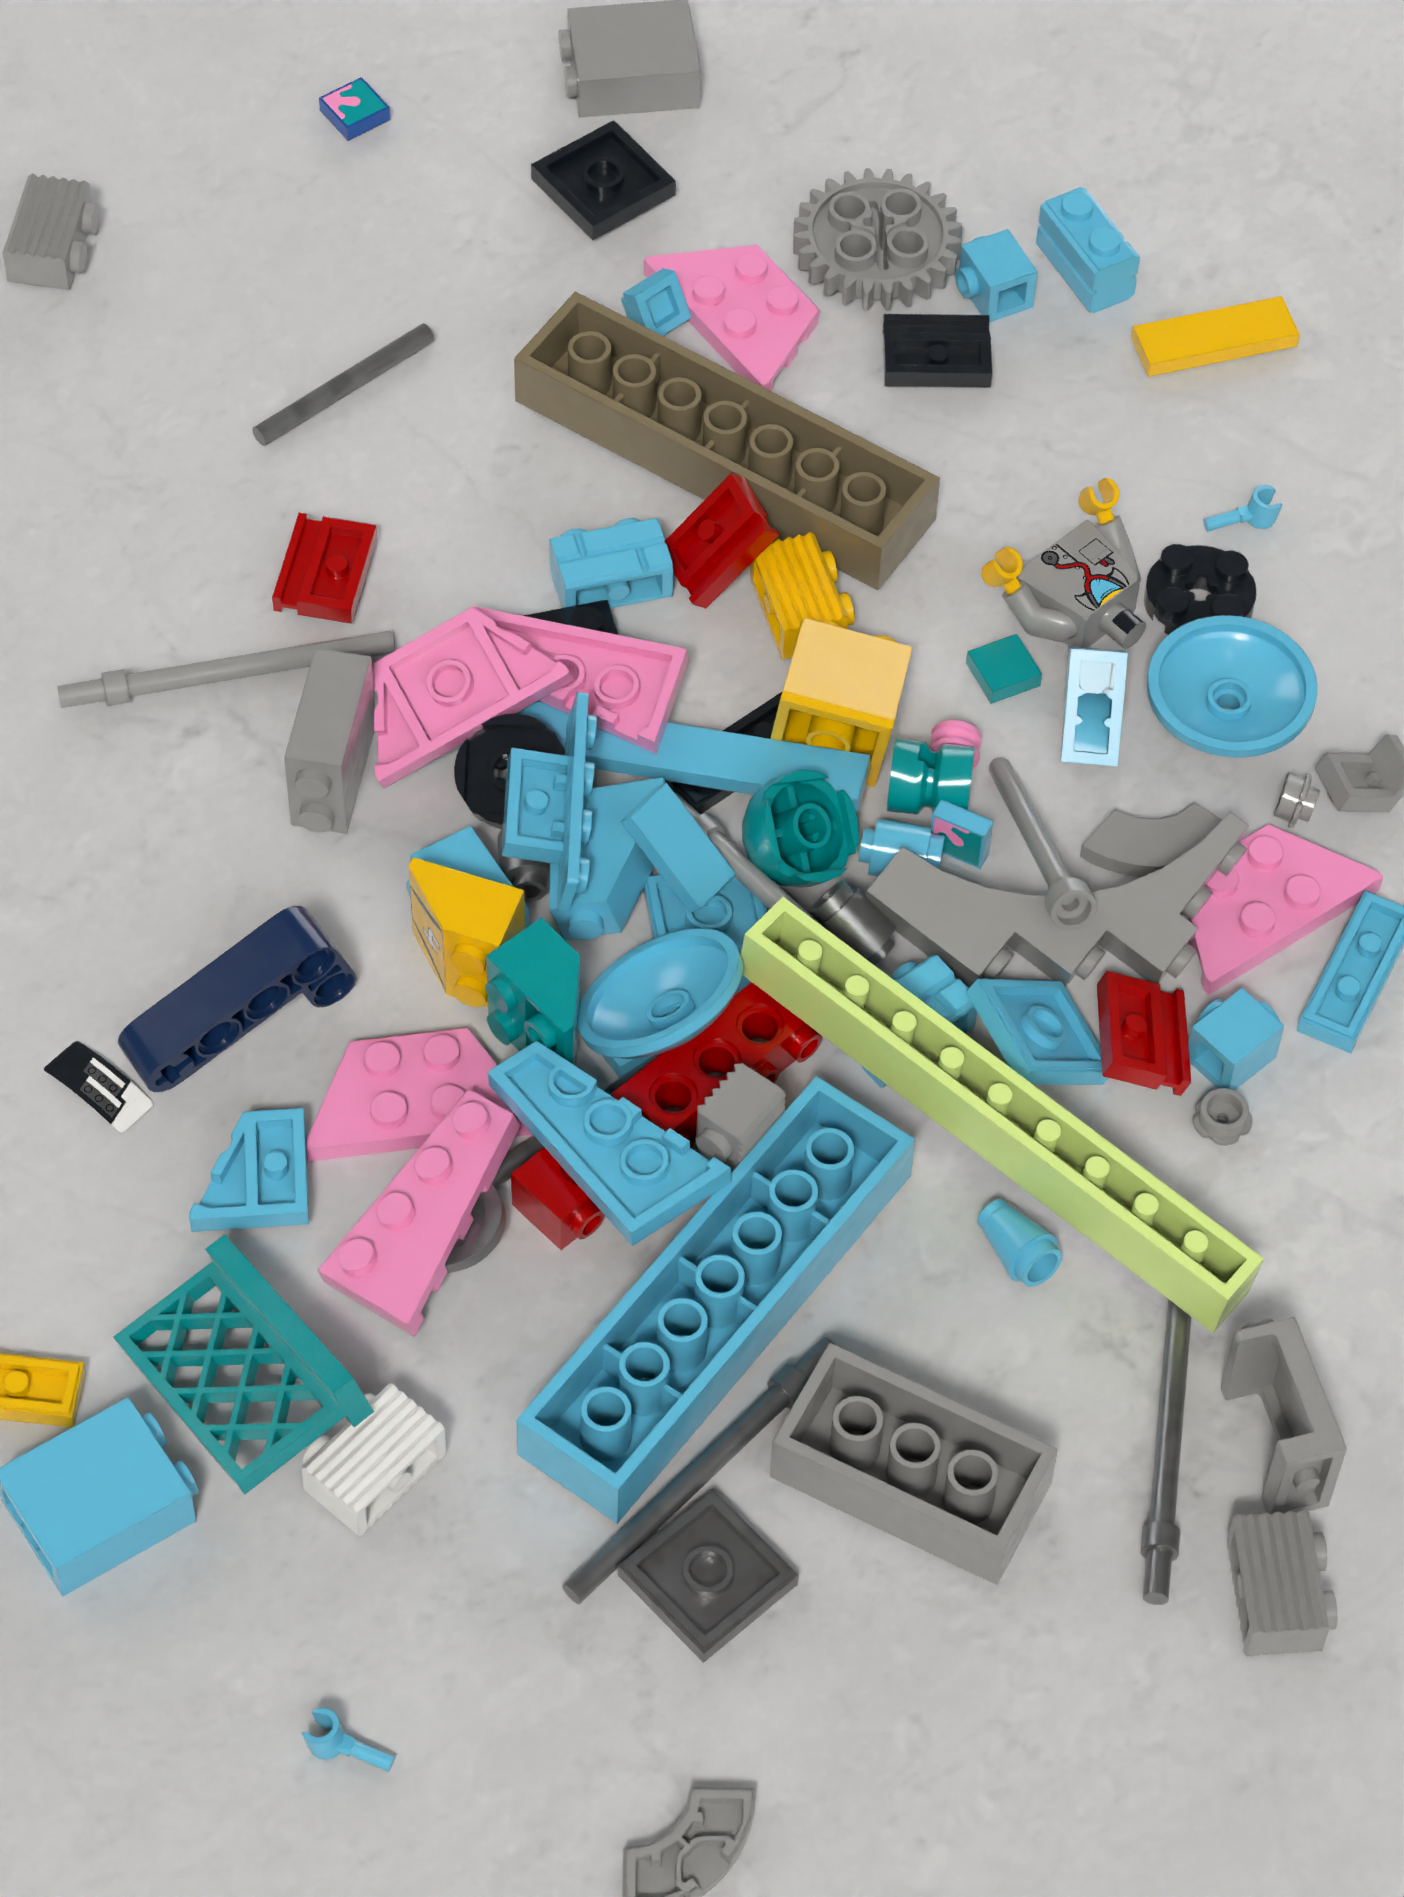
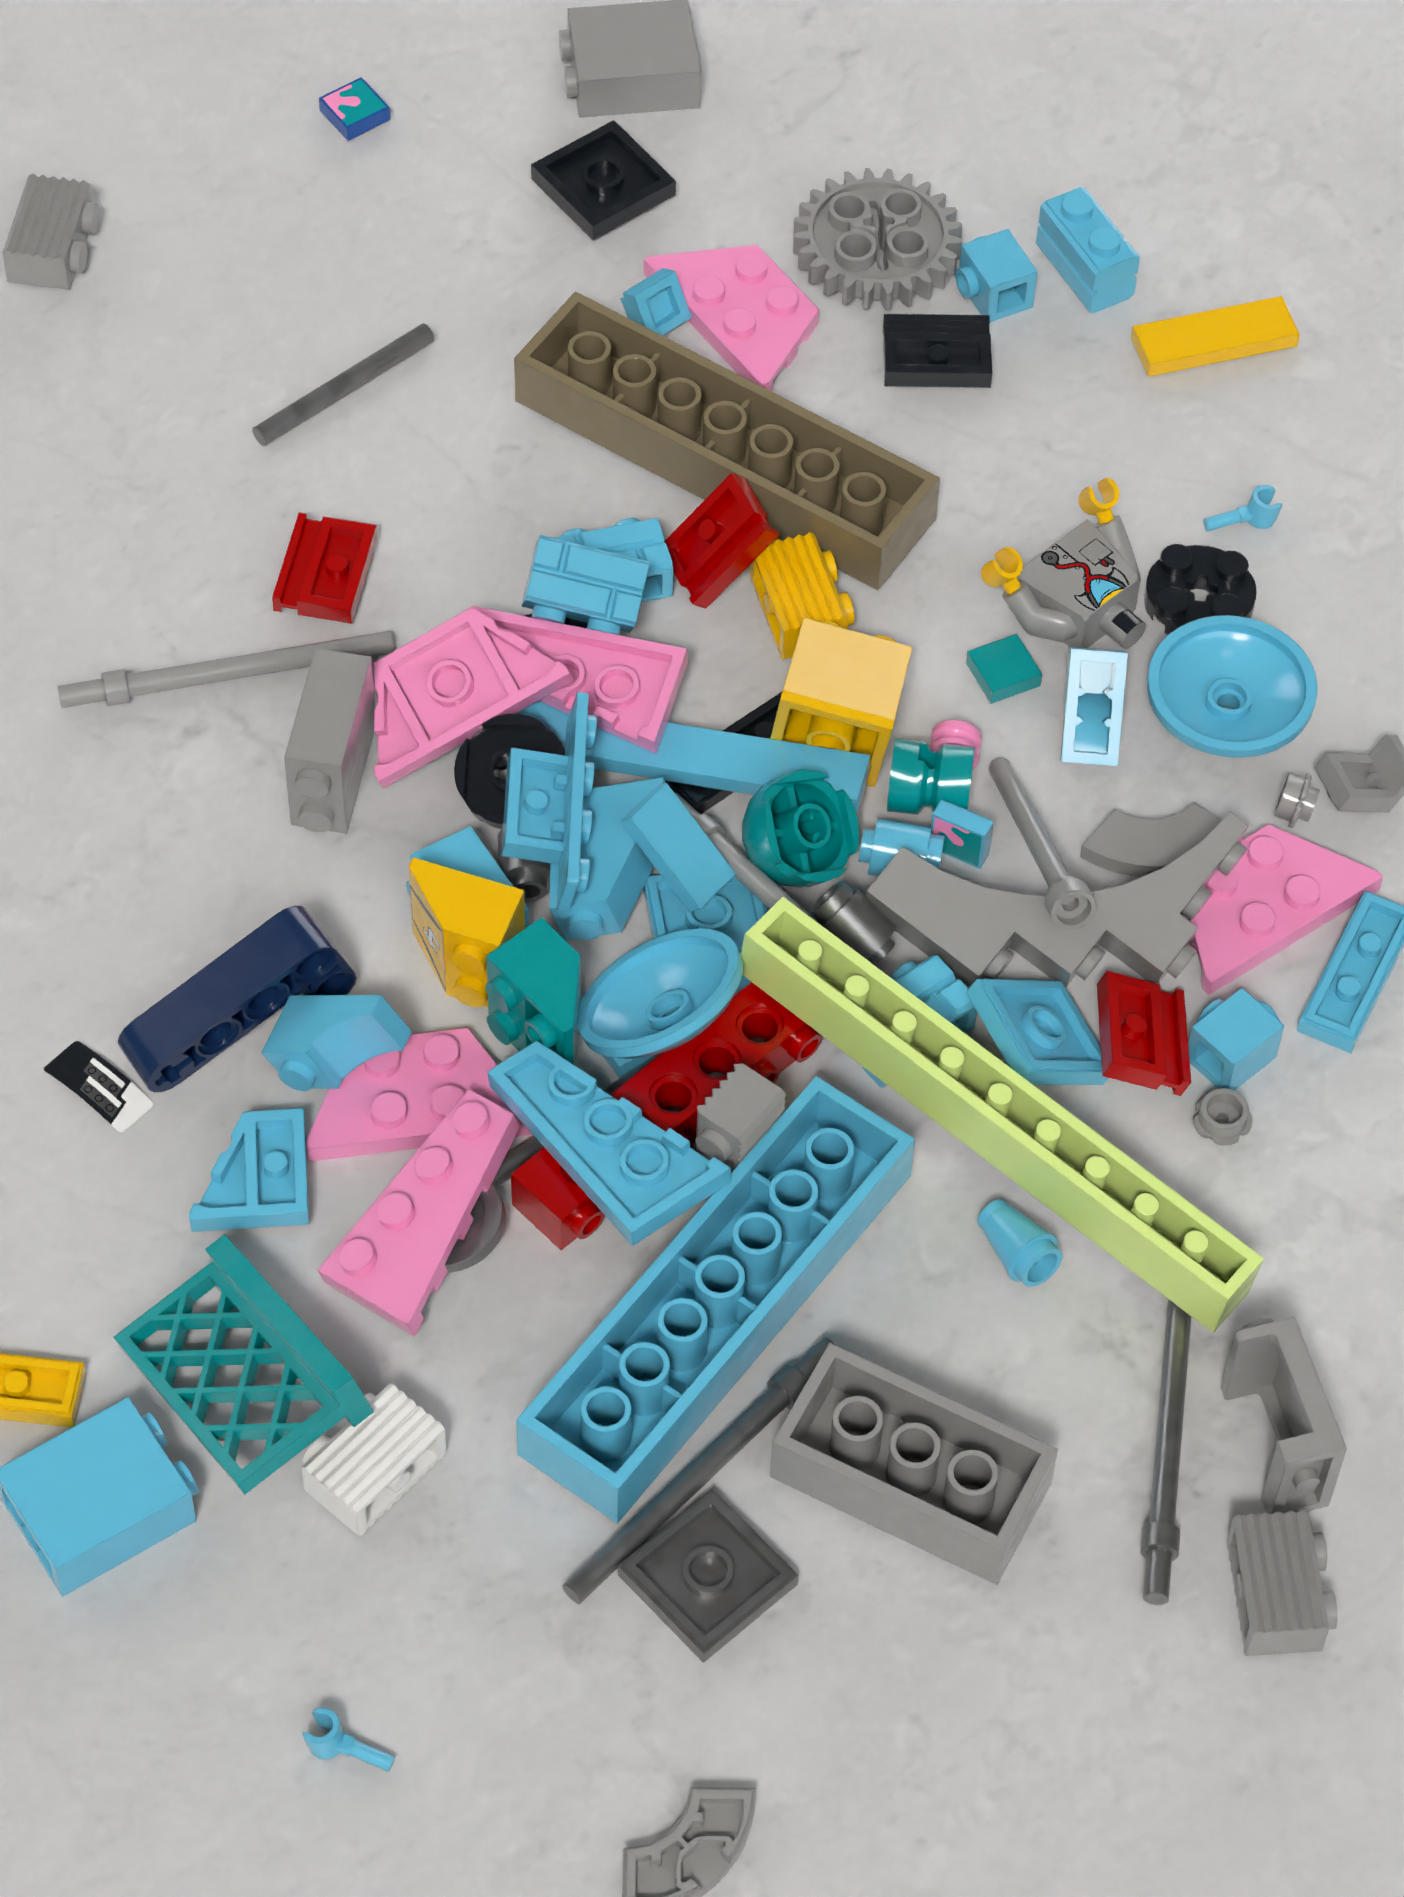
(329, 1036): none -> medium azure arch
(584, 585): none -> medium azure brick

